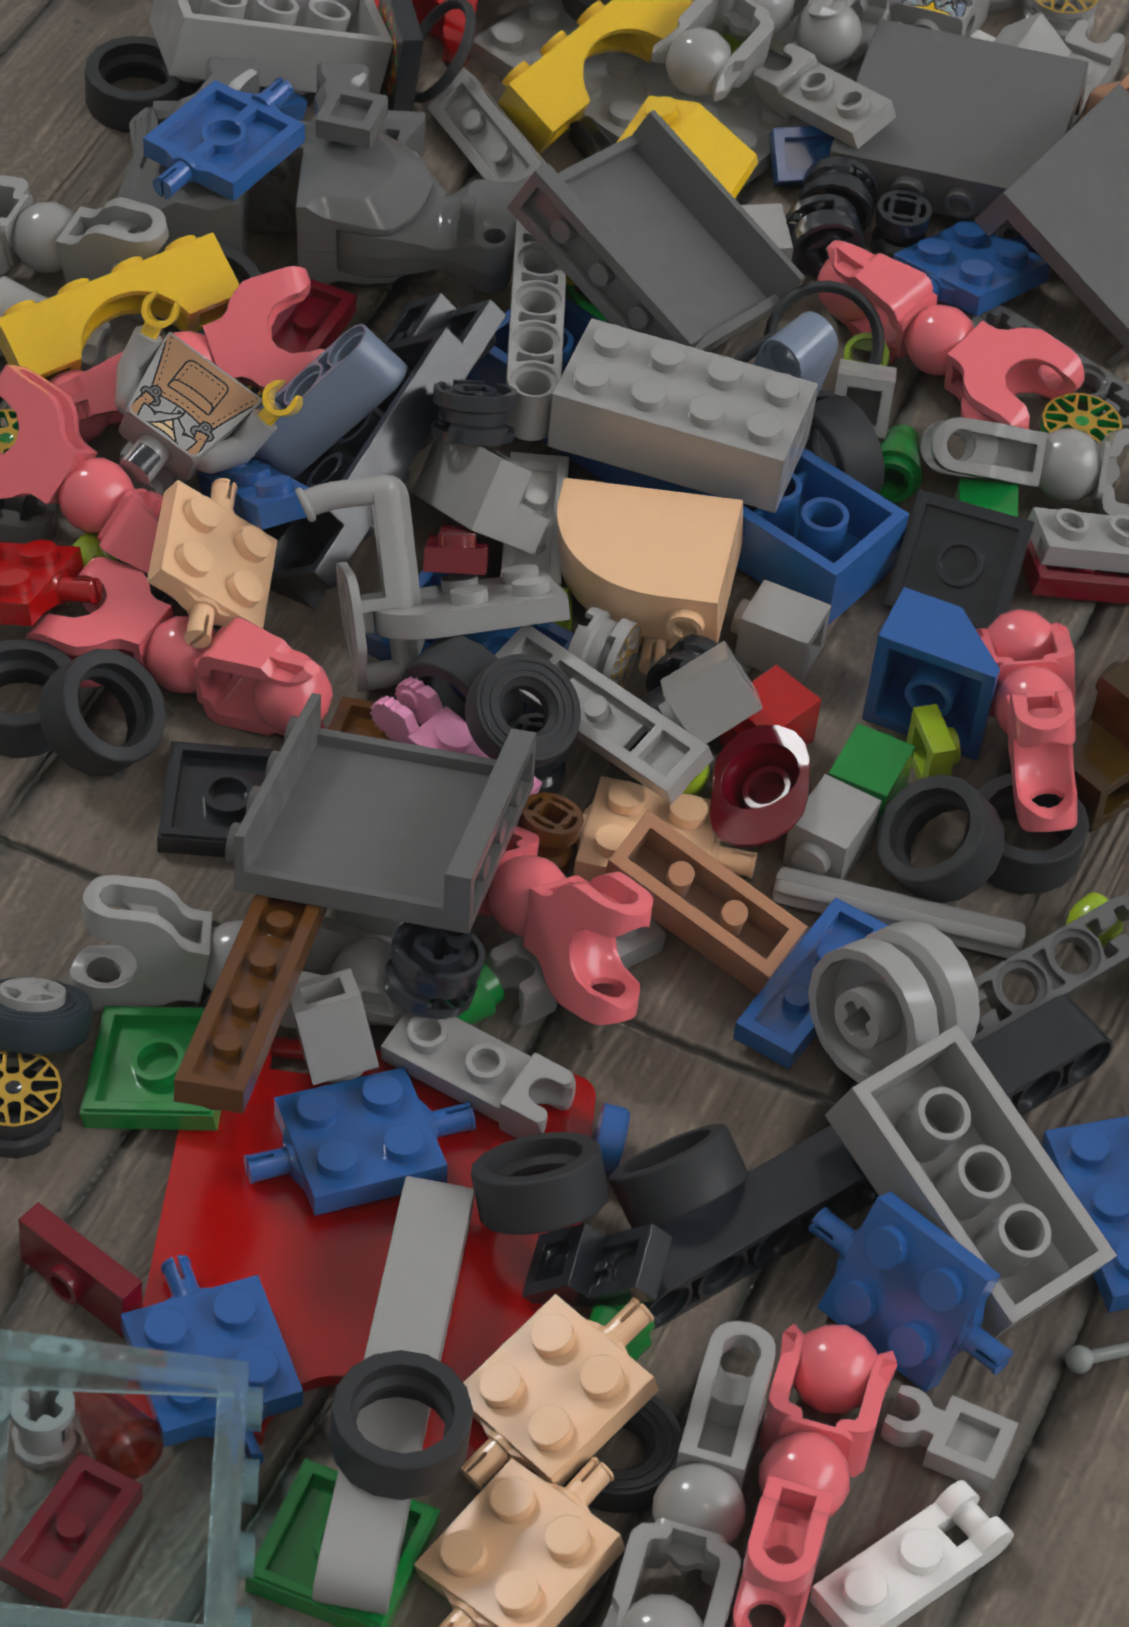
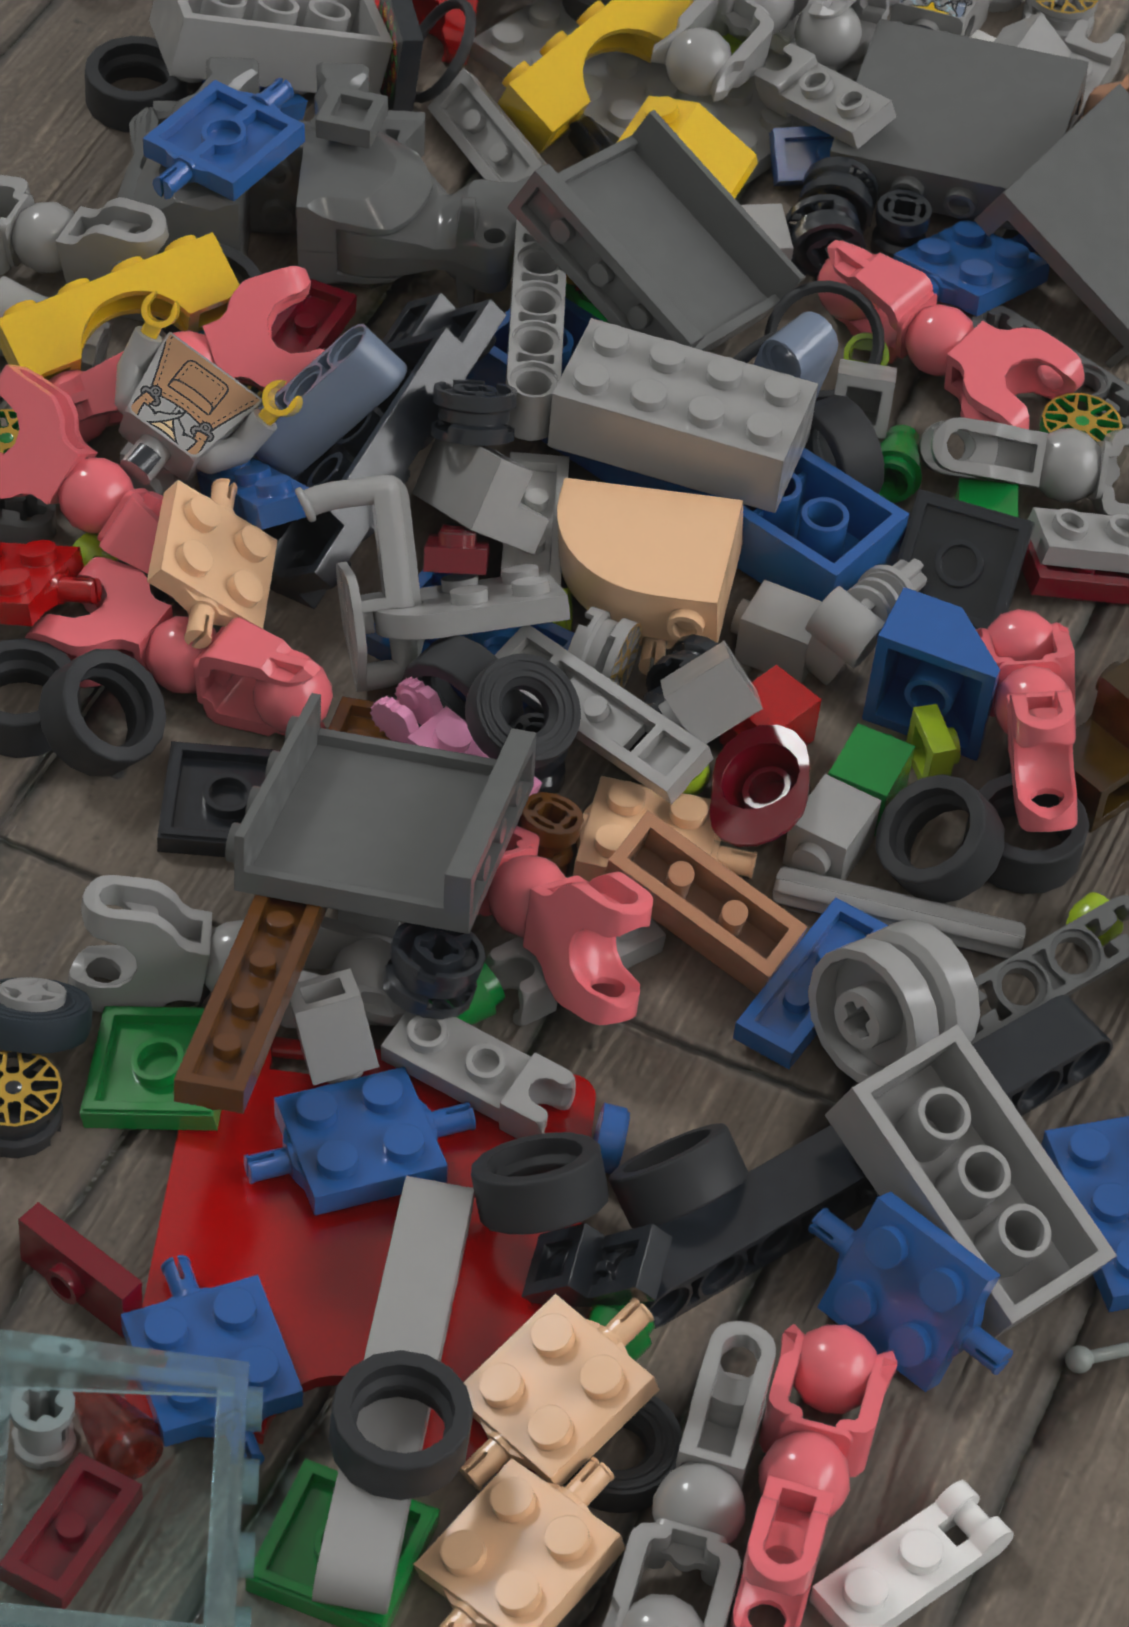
(849, 621): none -> light grey piece
(959, 1442): light grey plate -> none

